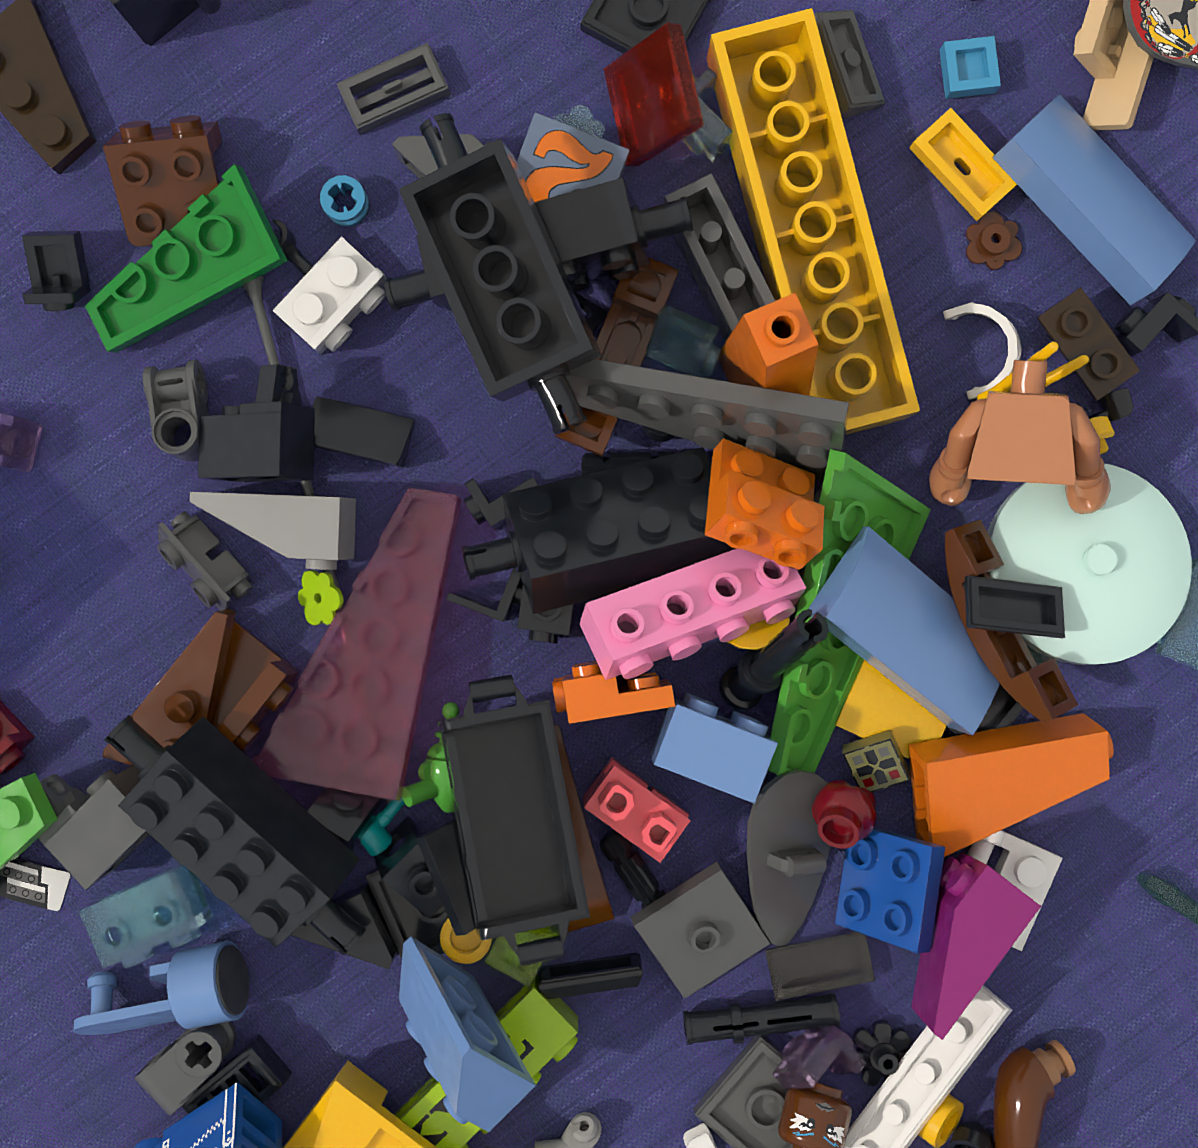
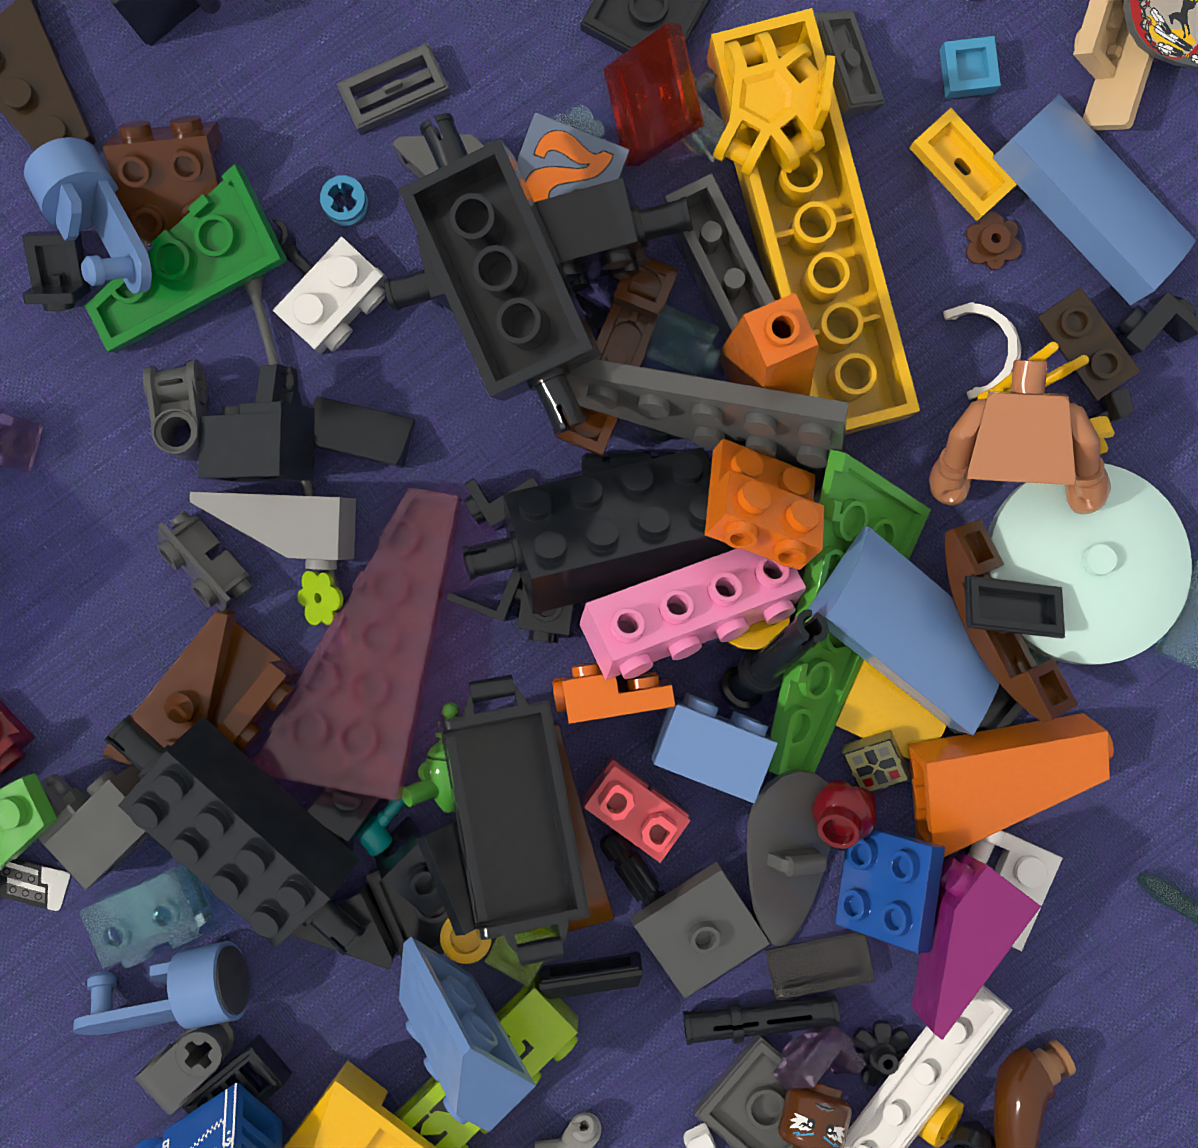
(80, 193): none -> medium blue piece
(770, 98): none -> yellow piece

